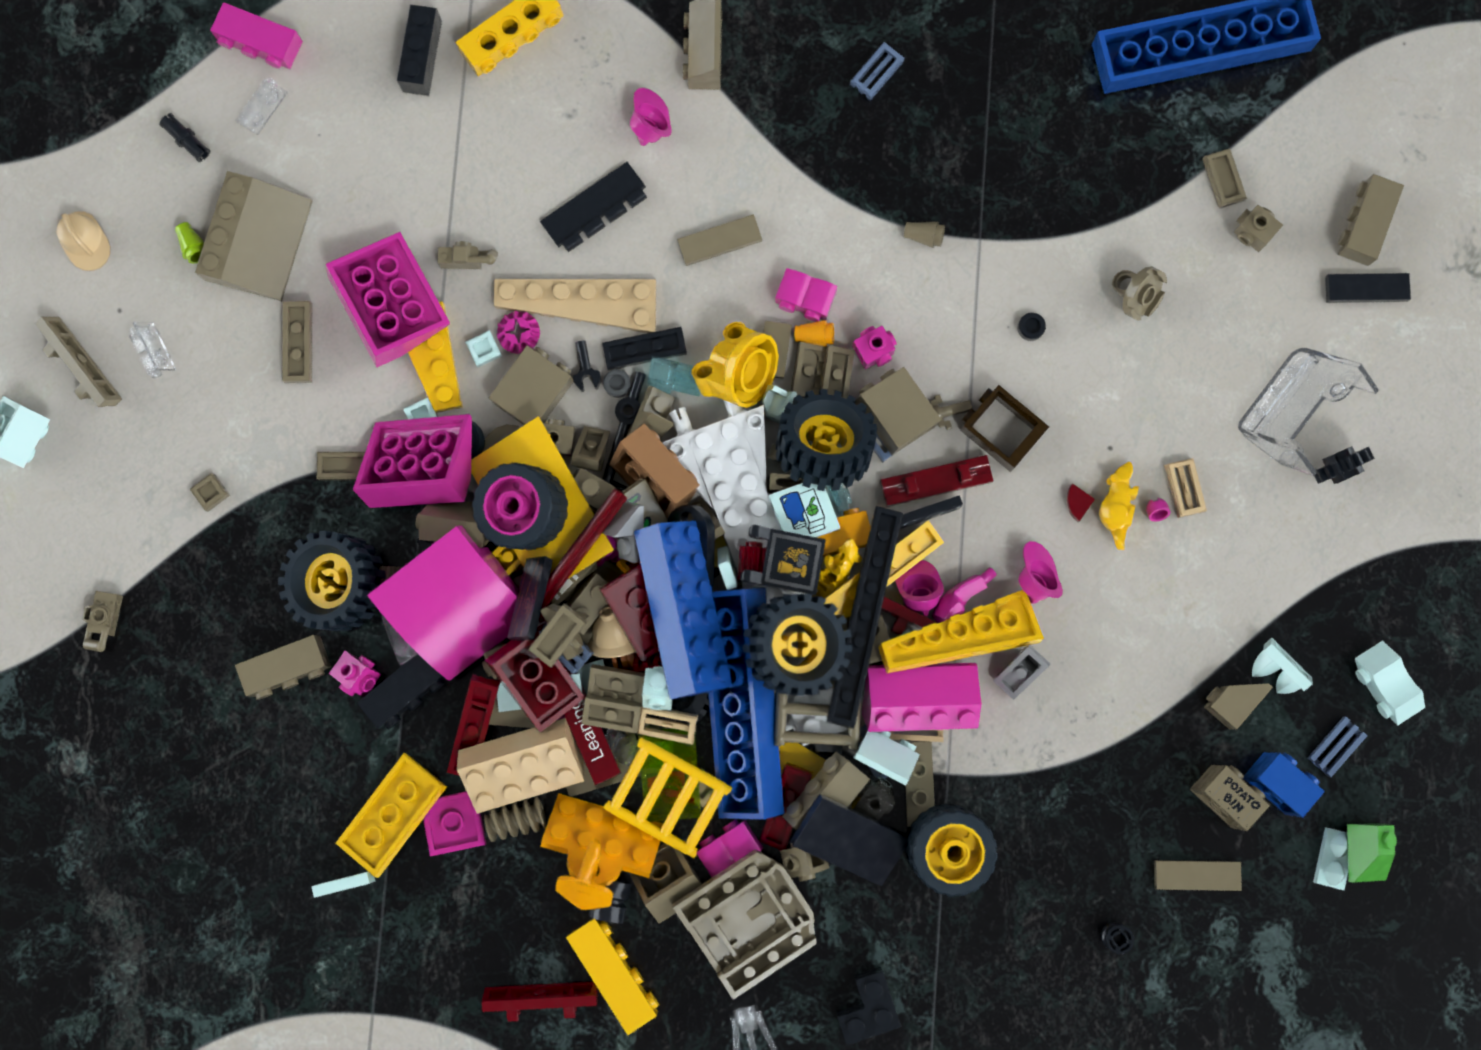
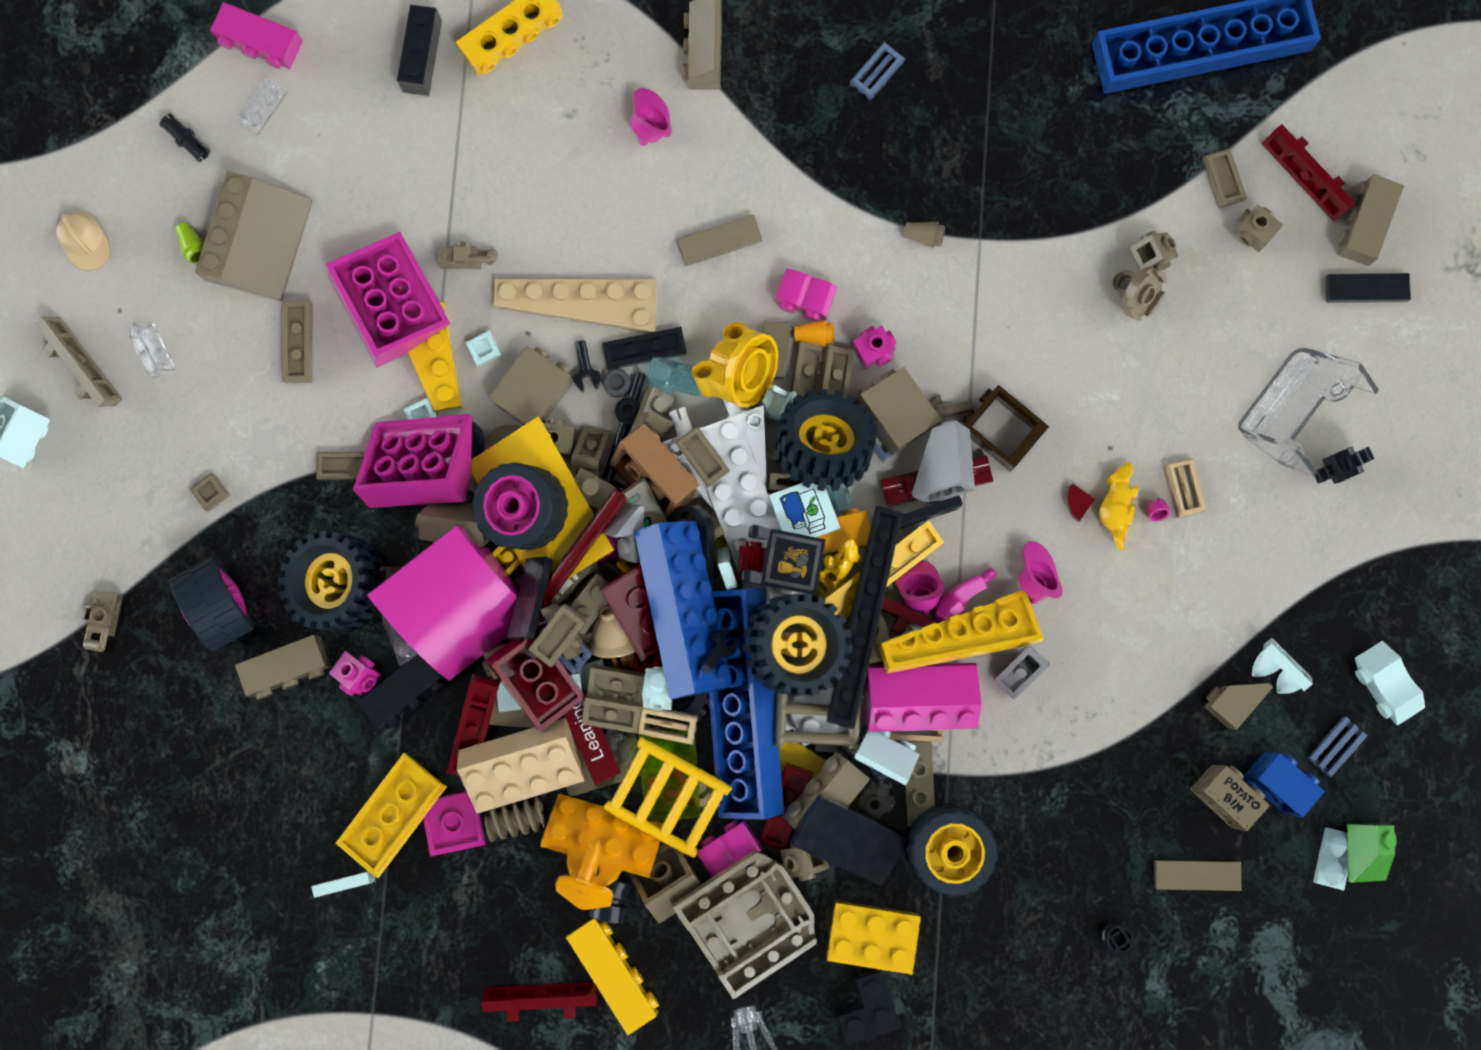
(211, 604): none -> black wheel
(528, 338): dark pink gear -> none
(597, 201): black windscreen -> none
(702, 457): none -> dark tan tile
(720, 649): none -> black bar
(873, 937): none -> yellow brick
(945, 464): none -> light grey slope
(1031, 326): black tile -> none
(1155, 250): none -> dark tan brick
(1308, 172): none -> dark red hinge

